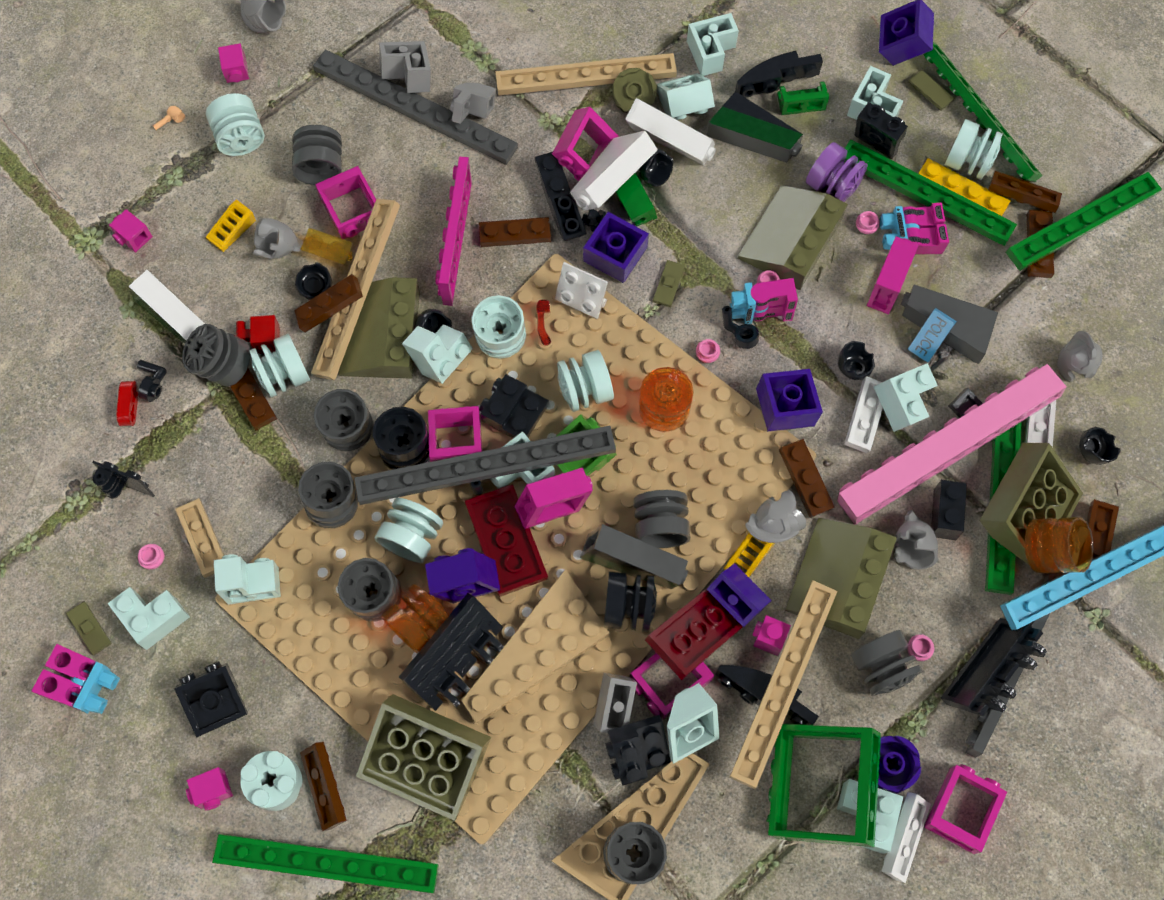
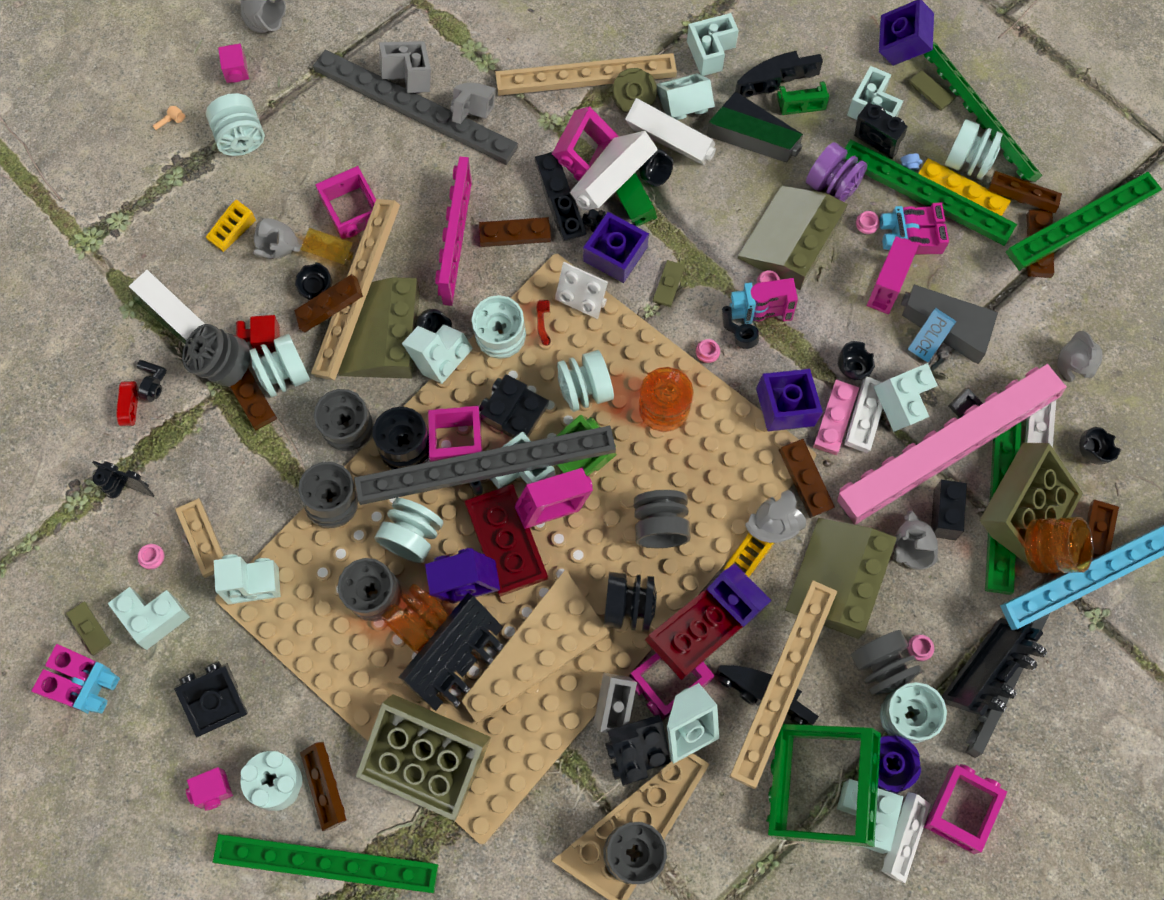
(130, 231): dark pink brick -> none
(316, 153): dark grey wheel -> none
(632, 556): dark grey slope -> none
(770, 635): dark pink brick -> none
(836, 417): none -> bright pink plate
(911, 161): none -> light blue plate
(927, 707): none -> light aqua wheel

